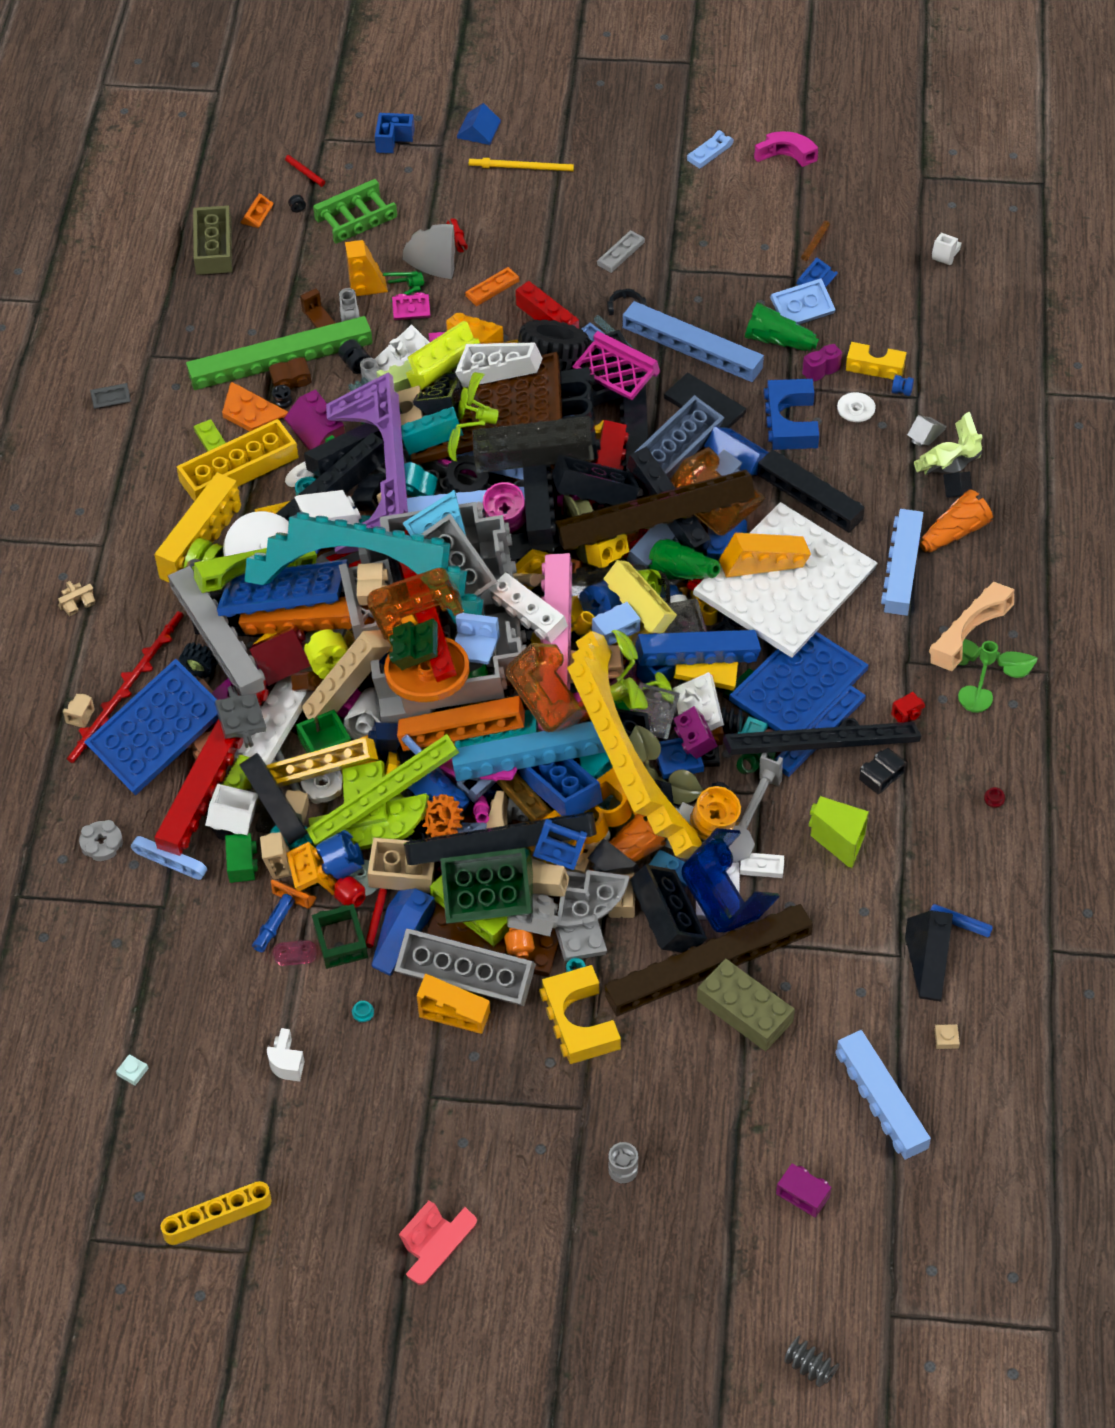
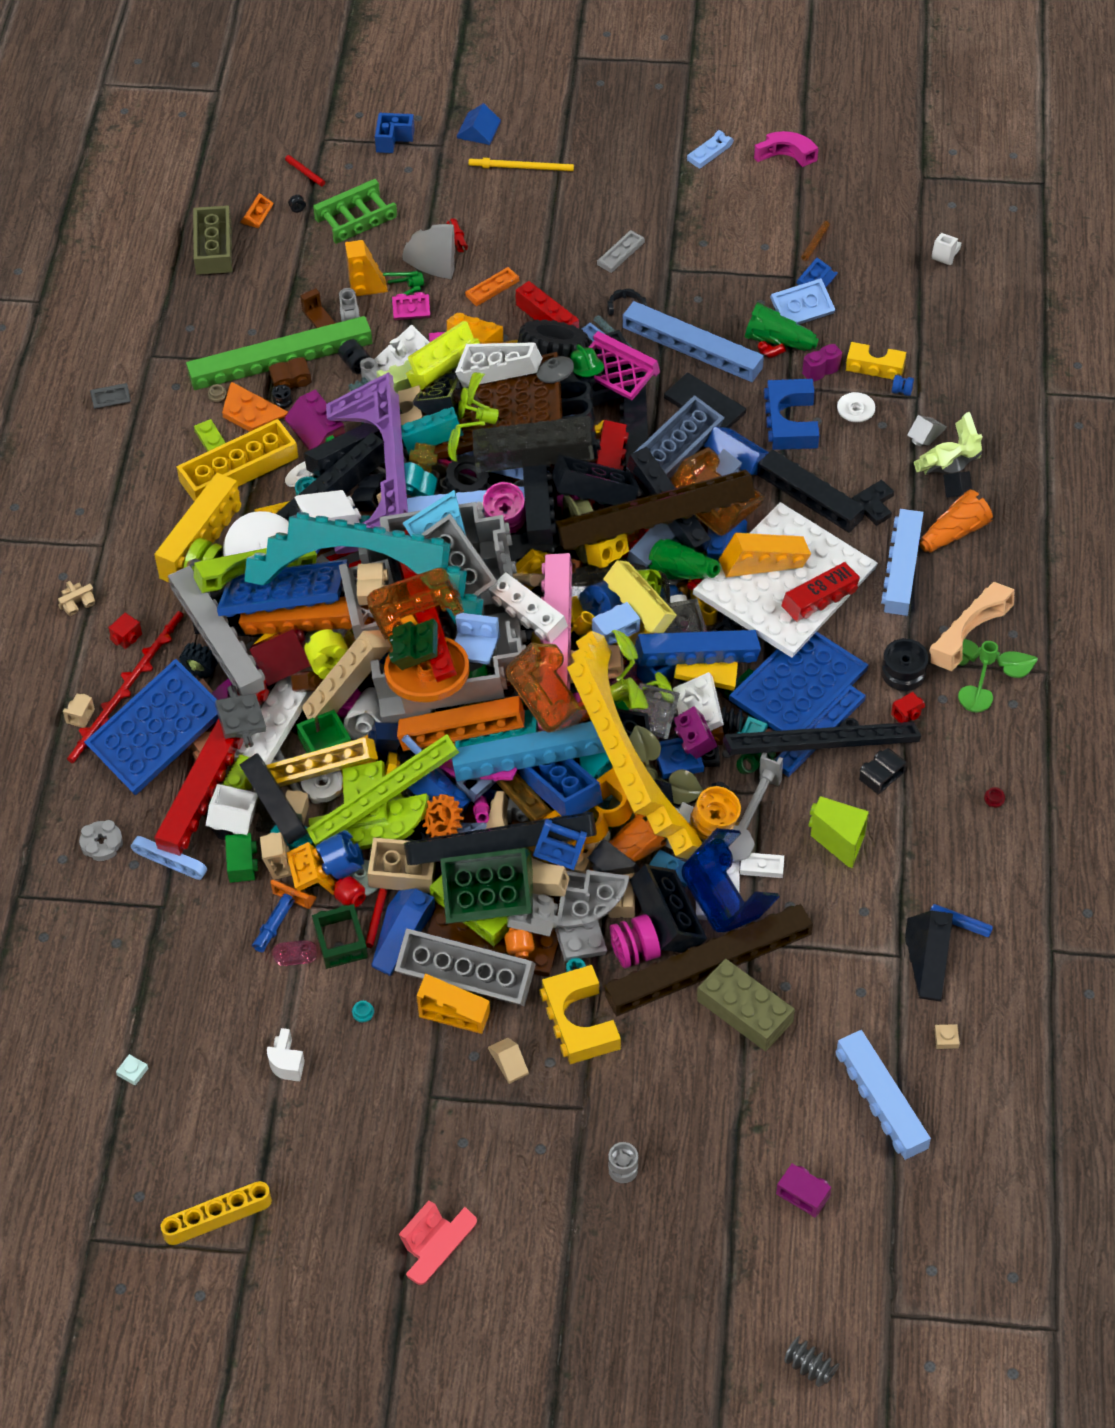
(125, 631): none -> red brick
(217, 393): none -> dark tan plate
(424, 456): none -> clear yellow brick
(509, 1059): none -> tan slope
(555, 369): none -> dark grey dish
(586, 362): none -> green piece
(631, 942): none -> dark pink wheel
(770, 351): none -> red arm
(820, 591): none -> red brick
(873, 498): none -> black plate
(904, 664): none -> black wheel

